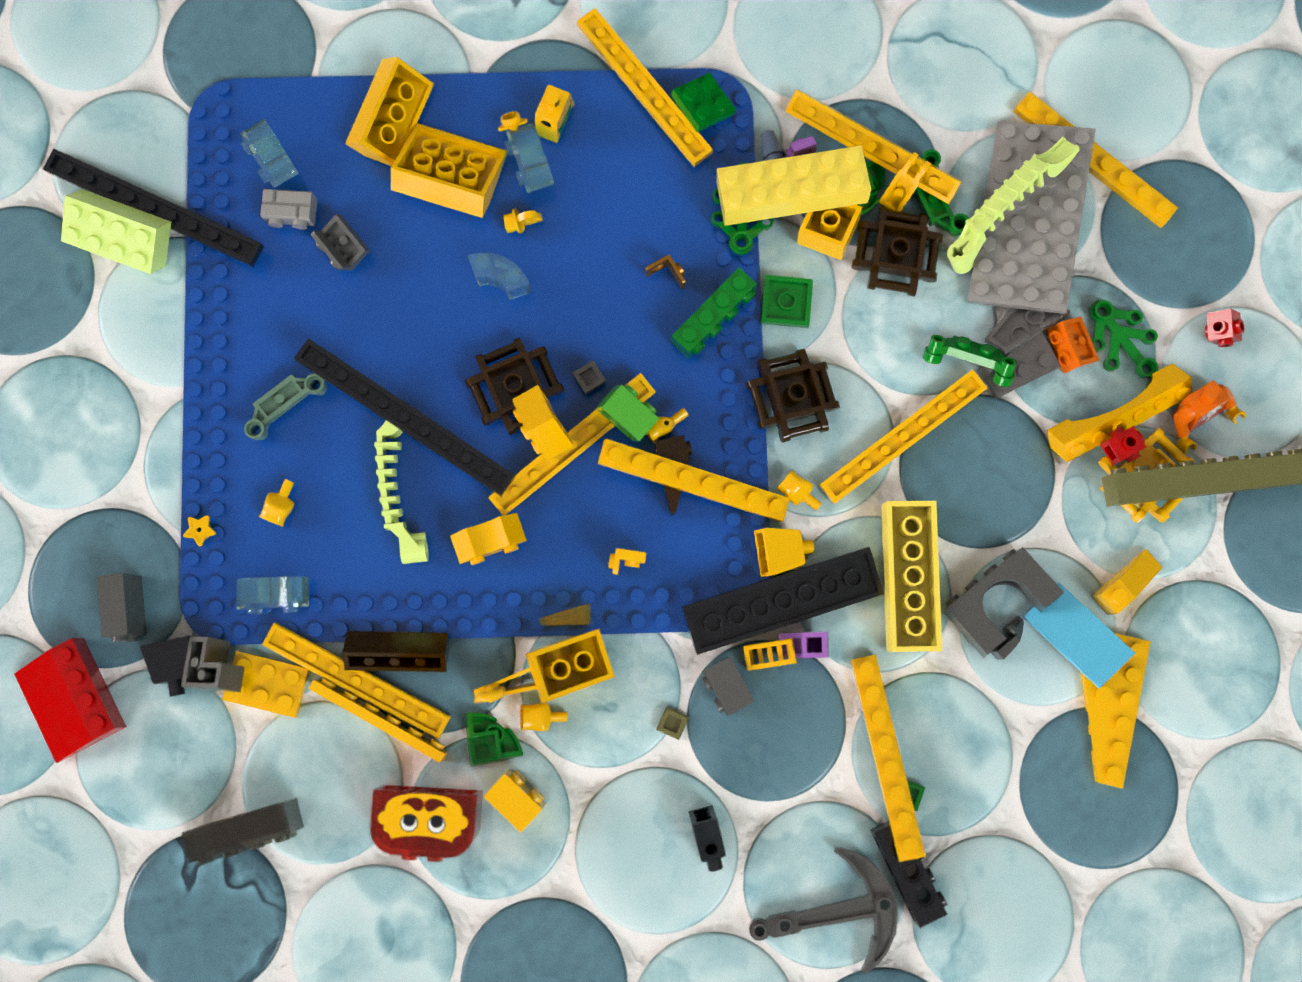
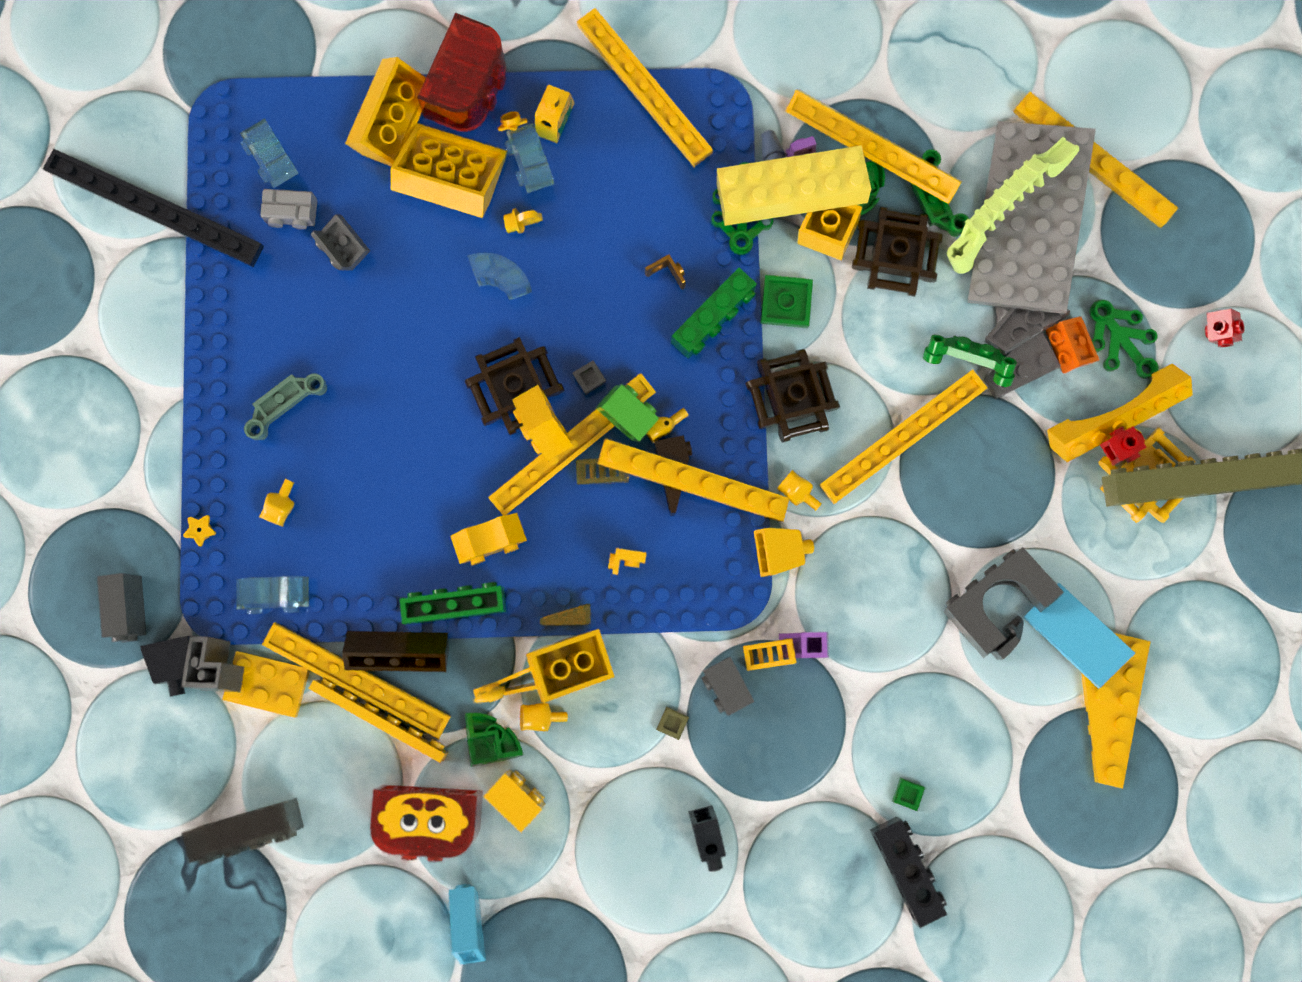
(69, 698): red slope -> none
(115, 231): yellowish green brick -> none
(404, 417): black plate -> none
(412, 545): yellowish green piece -> none
(452, 605): none -> green brick
(464, 76): none -> clear red brick
(466, 925): none -> medium azure slope
(581, 473): none -> clear yellow slope
(703, 102): green plate -> none
(782, 600): black plate -> none
(844, 911): dark grey piece -> none
(887, 758): yellow plate -> none
(903, 185): yellow hinge -> none
(911, 576): light yellow brick -> none
(1127, 583): yellow slope -> none
(1202, 407): orange torso -> none

